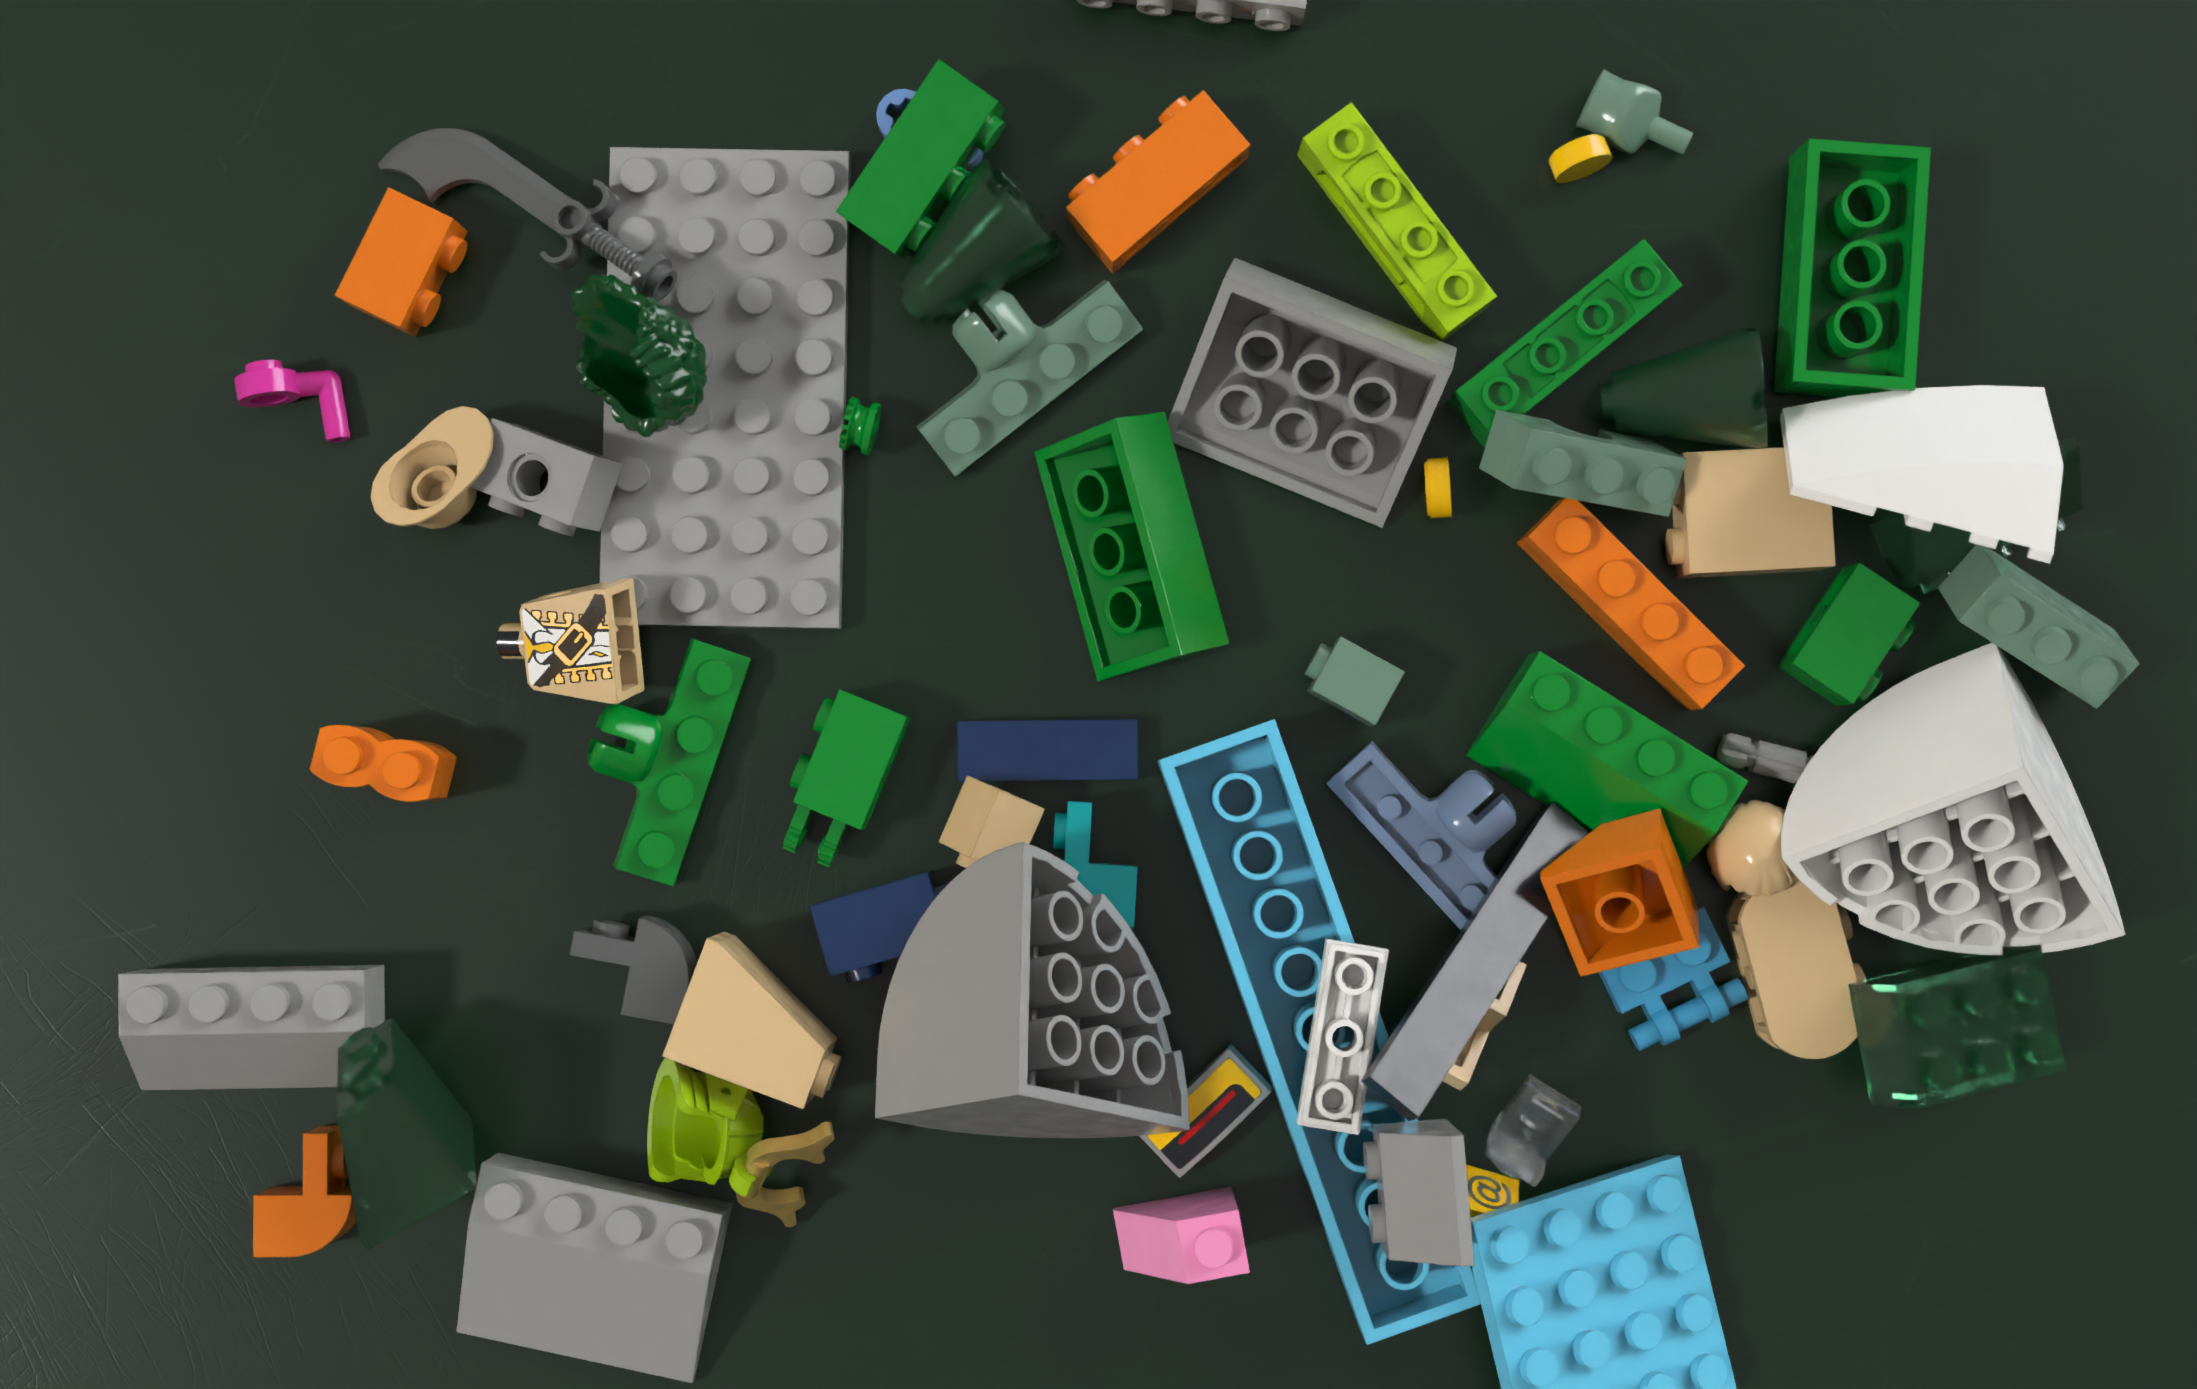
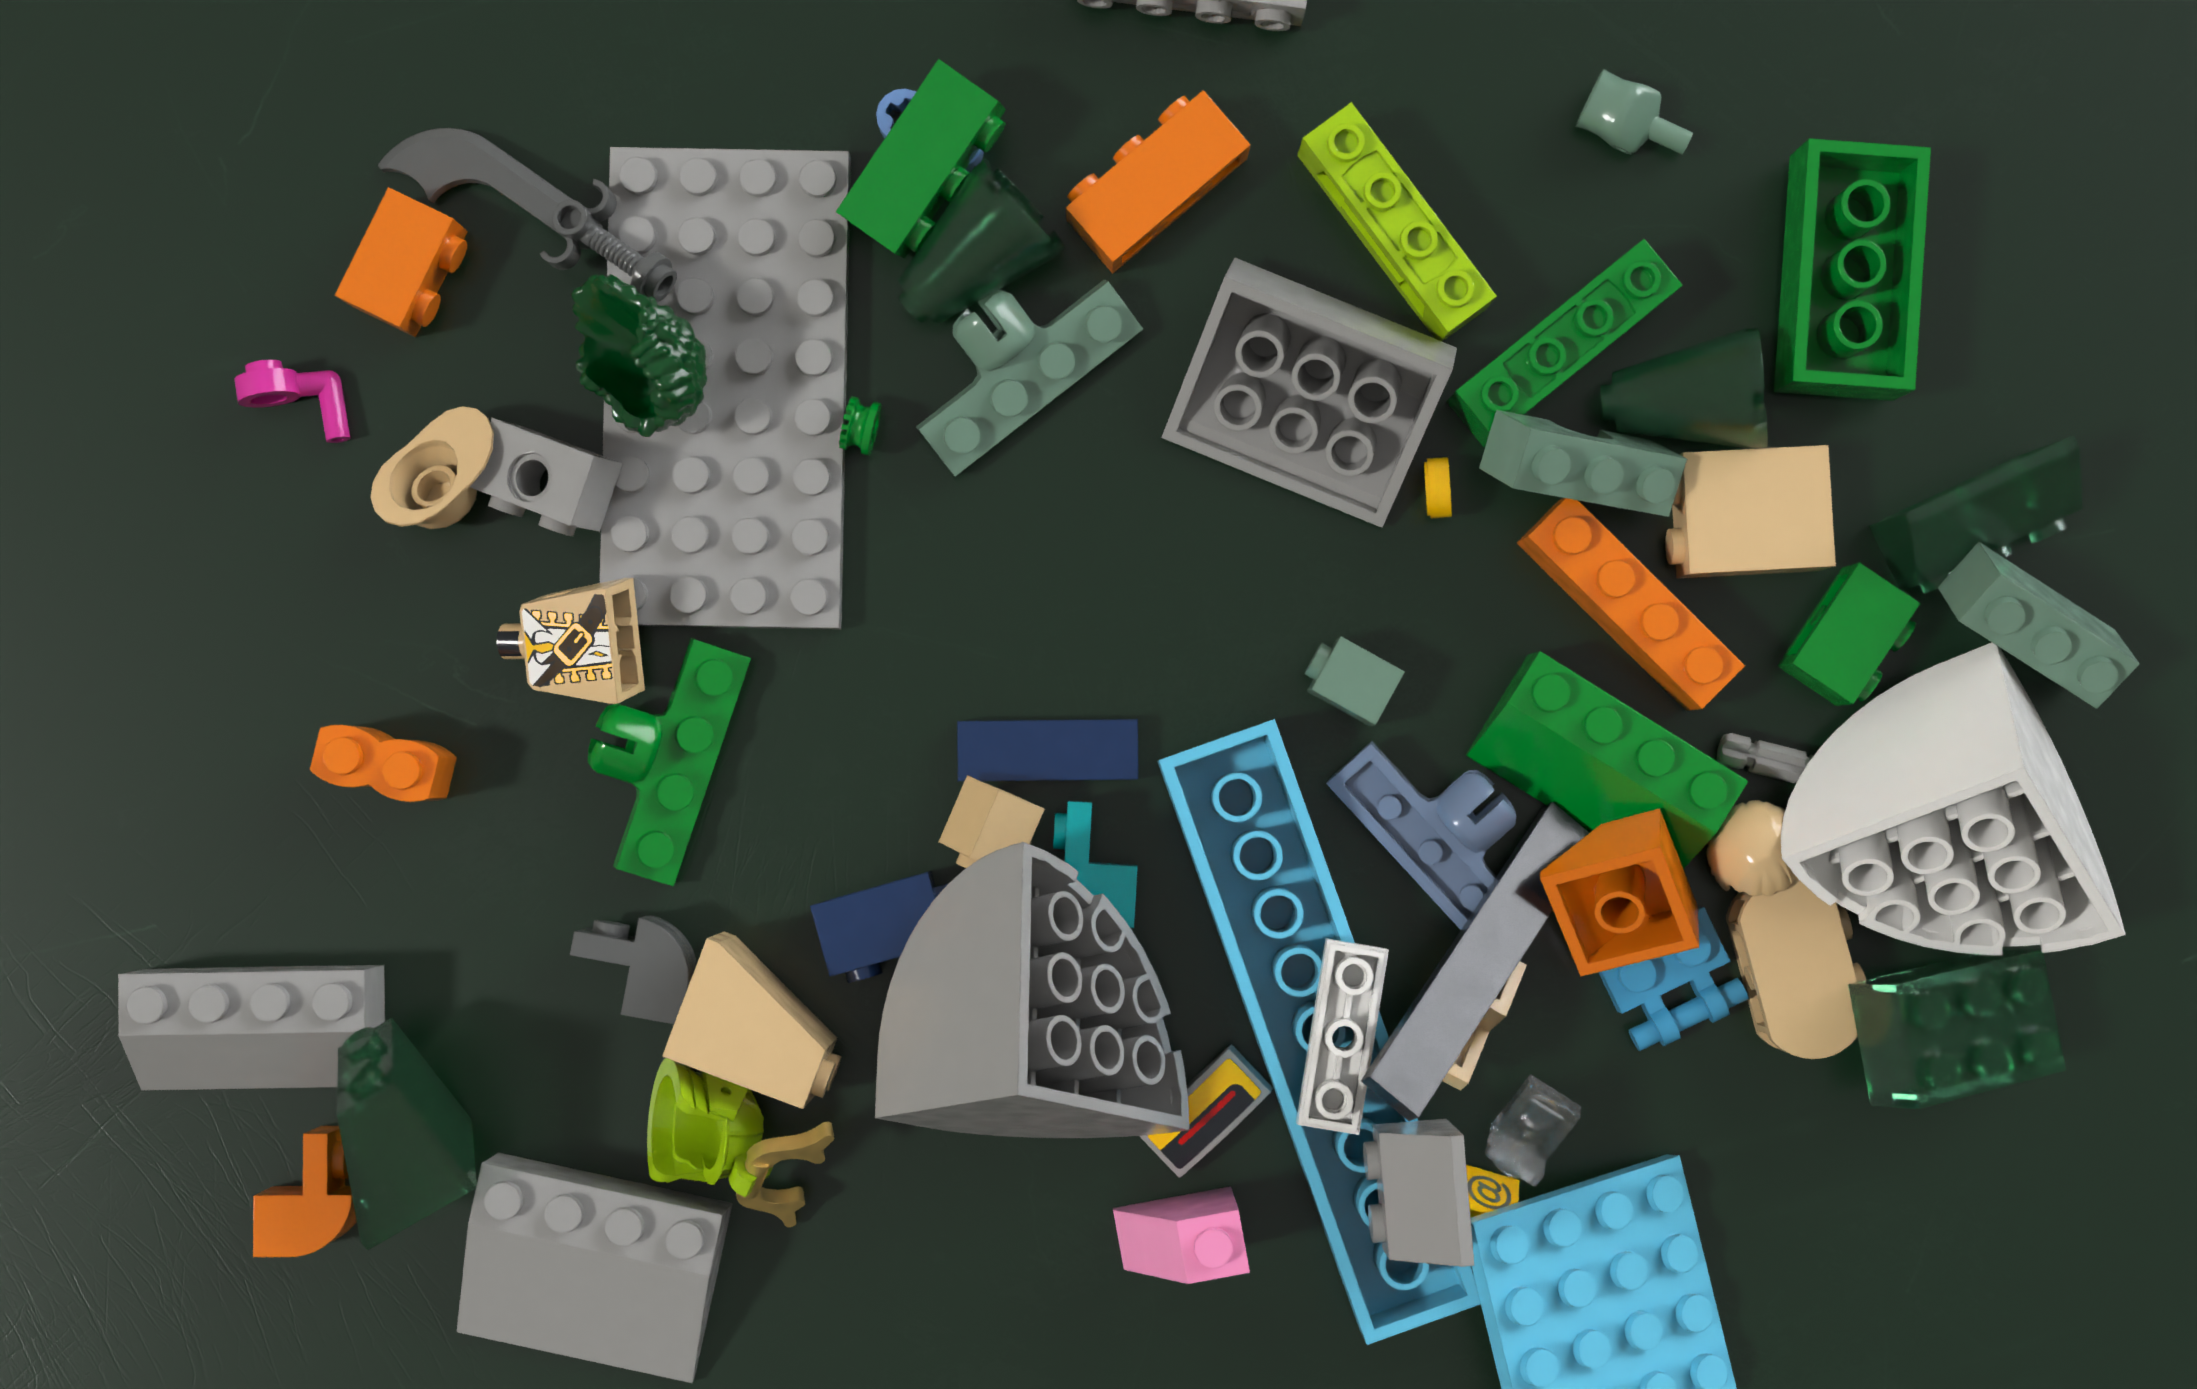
(844, 770): green hinge -> none
(1131, 545): green slope -> none
(1579, 158): yellow tile -> none
(1938, 456): white wedge -> none

